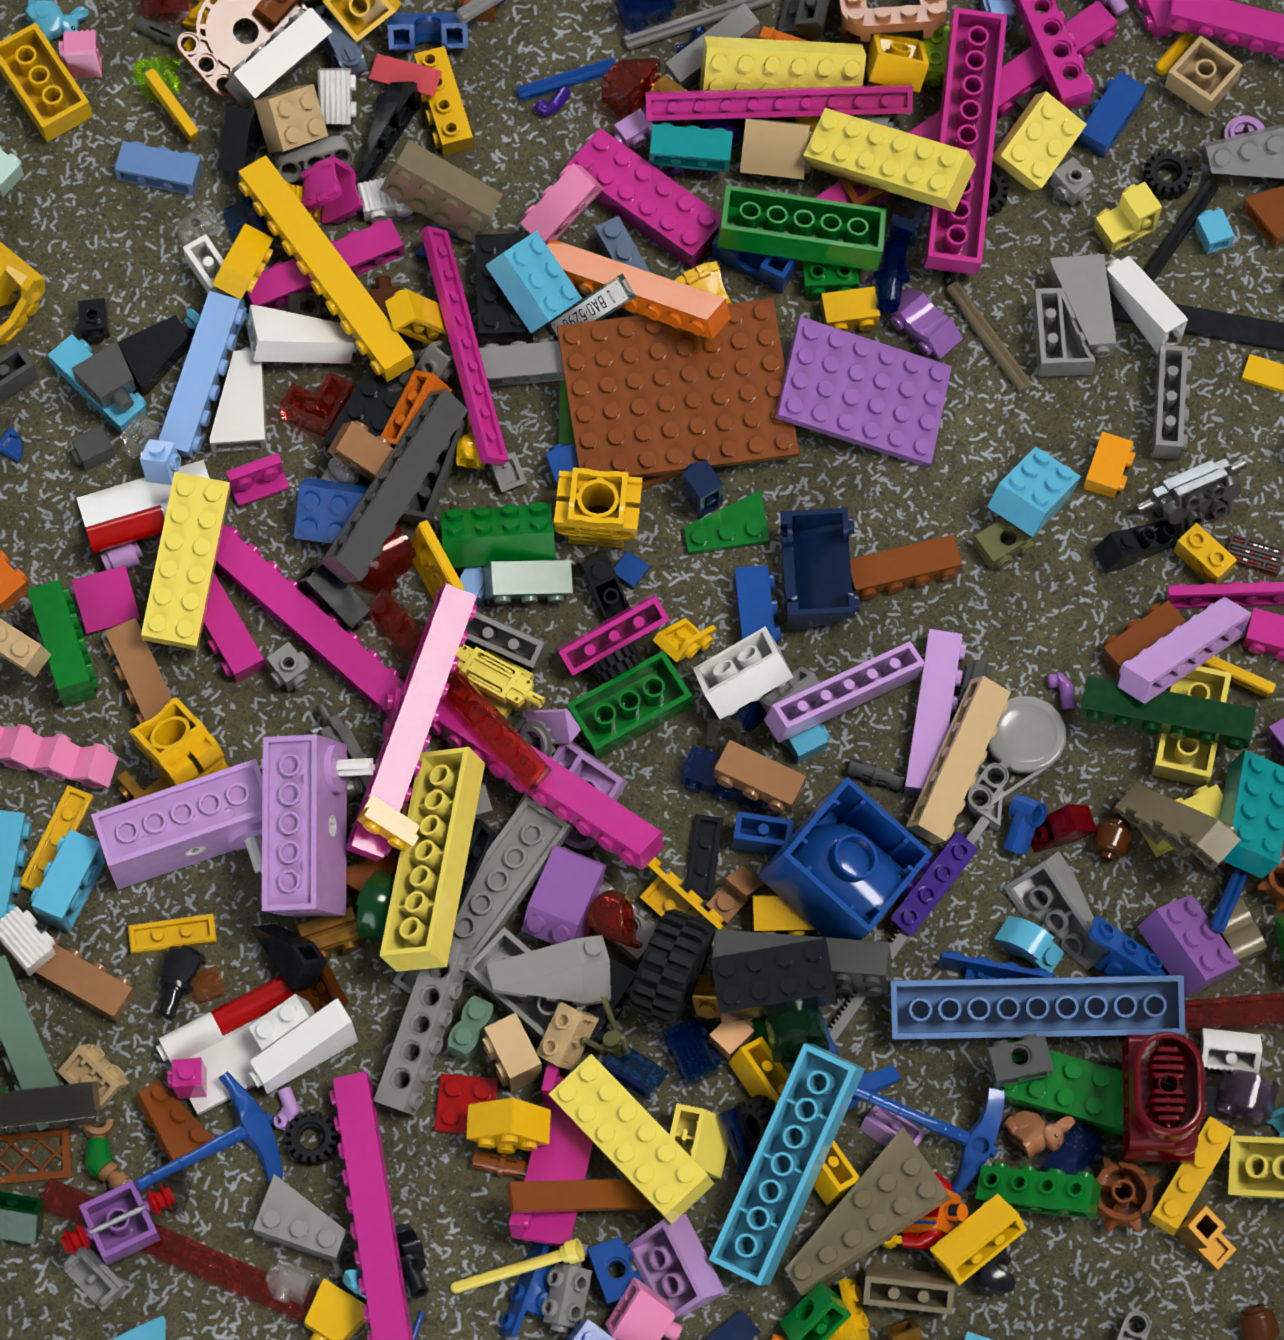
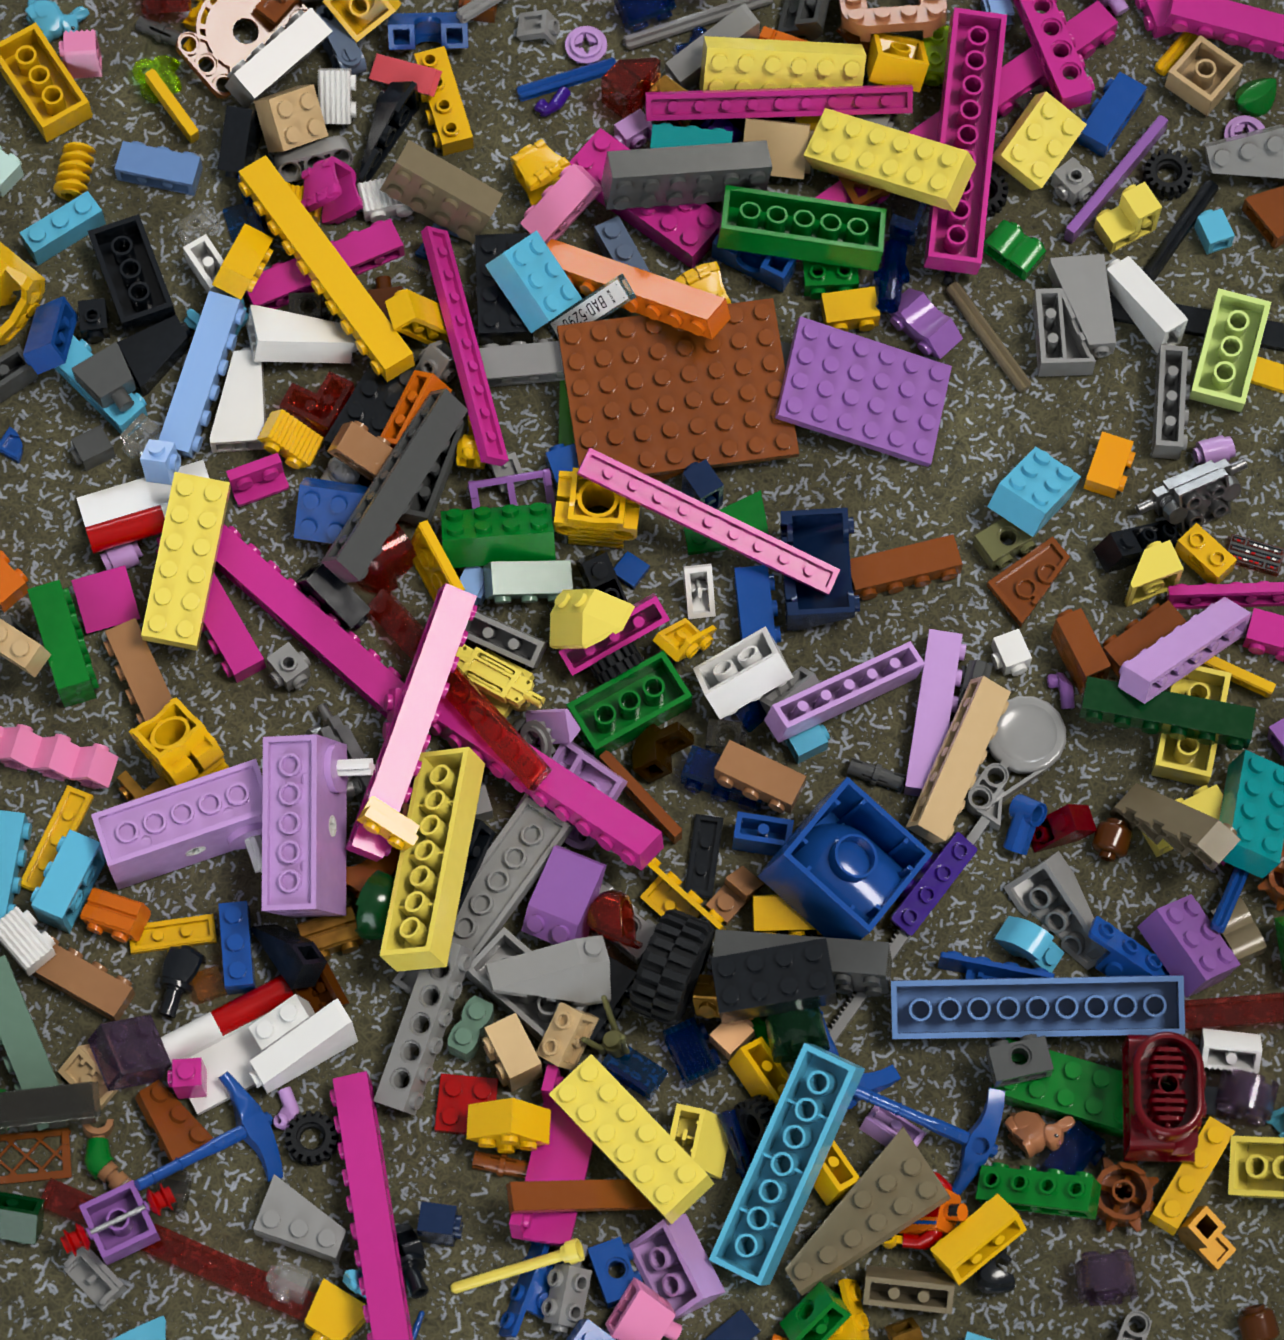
(50, 335): none -> blue brick
(62, 228): none -> medium azure brick
(74, 170): none -> yellow piece
(115, 915): none -> orange brick
(129, 1052): none -> clear purple brick
(131, 274): none -> black brick
(236, 947): none -> blue arch
(290, 439): none -> yellow brick
(439, 1224): none -> dark blue brick
(509, 480): none -> medium lavender window
(537, 169): none -> yellow piece
(538, 25): none -> light grey bracket
(586, 618): none -> light yellow wedge
(594, 37): none -> lavender gear
(644, 799): none -> dark orange tile
(654, 749): none -> dark brown brick
(683, 173): none -> dark grey brick
(699, 591): none -> white slope
(708, 521): none -> plate
(1011, 653): none -> white brick
(1014, 249): none -> green brick
(1028, 579): none -> dark orange wing
(1079, 648): none -> dark orange brick
(1106, 1277): none -> clear purple brick
(1115, 179): none -> medium lavender tile
(1155, 572): none -> light yellow slope
(1214, 449): none -> lavender brick
(1229, 350): none -> yellowish green brick
(1256, 97): none -> green piece

